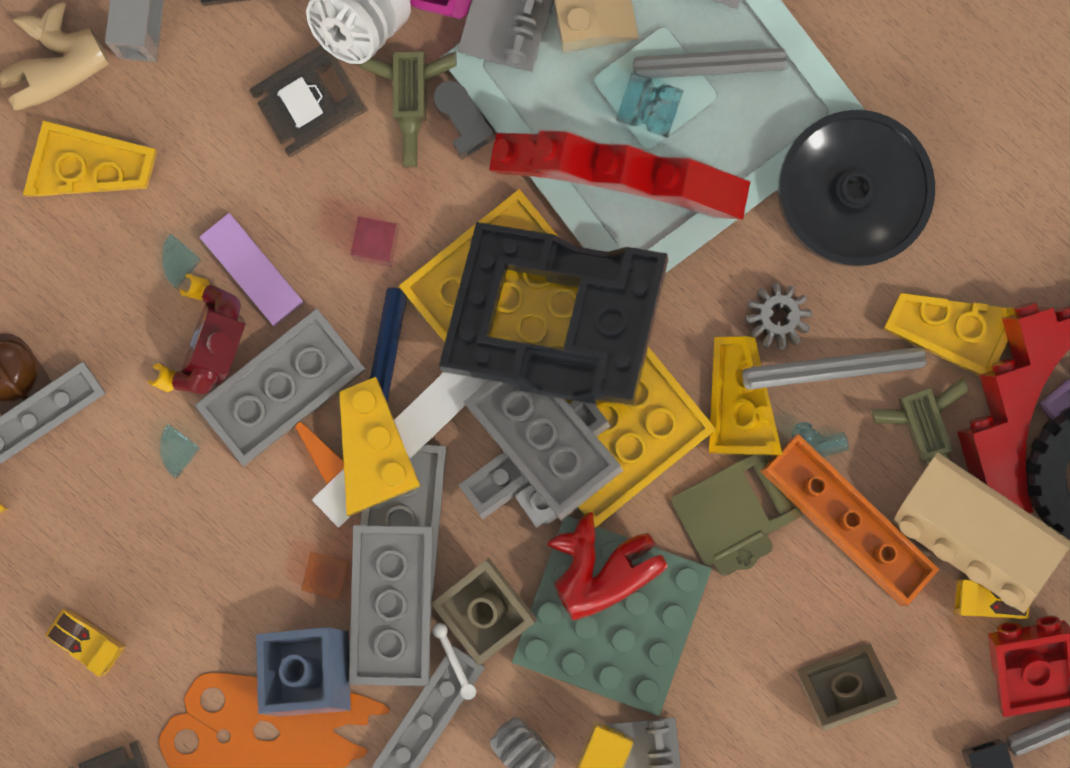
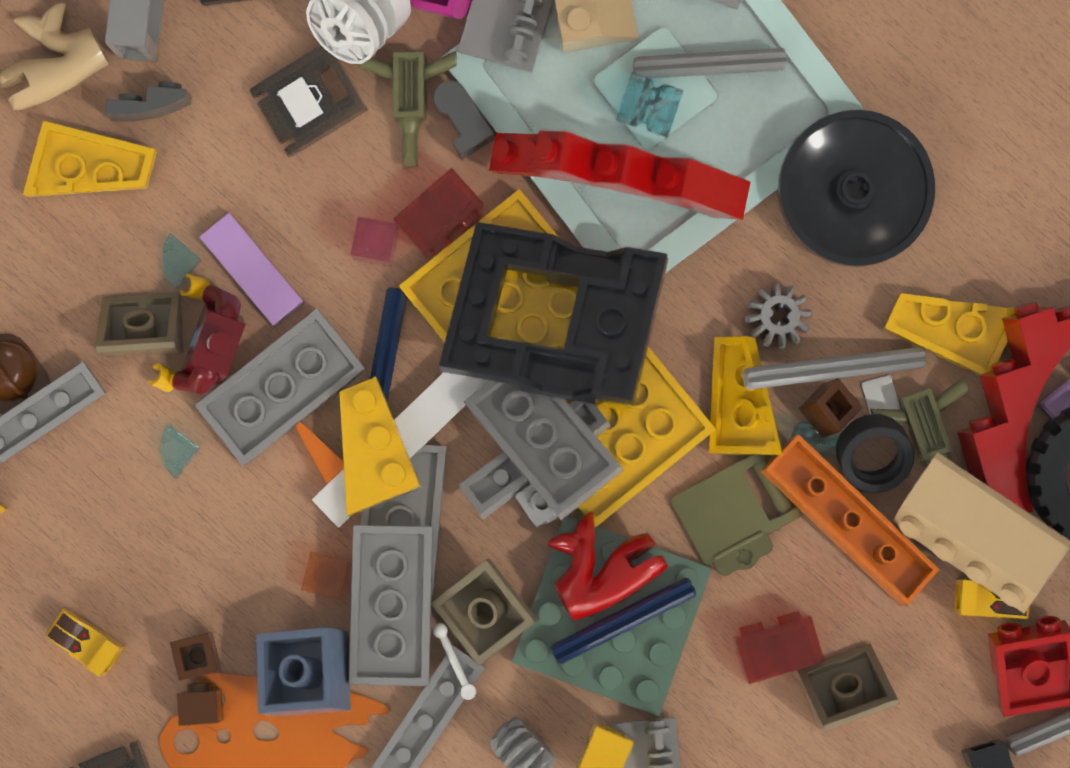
(140, 325): none -> dark tan slope
(159, 102): none -> dark grey slope
(185, 665): none -> reddish brown plate
(200, 705): none -> reddish brown plate
(440, 214): none -> clear red brick
(623, 620): none -> dark blue axle
(778, 647): none -> clear red brick
(830, 408): none -> reddish brown plate
(880, 393): none -> white sticker
(886, 477): none -> black tyre

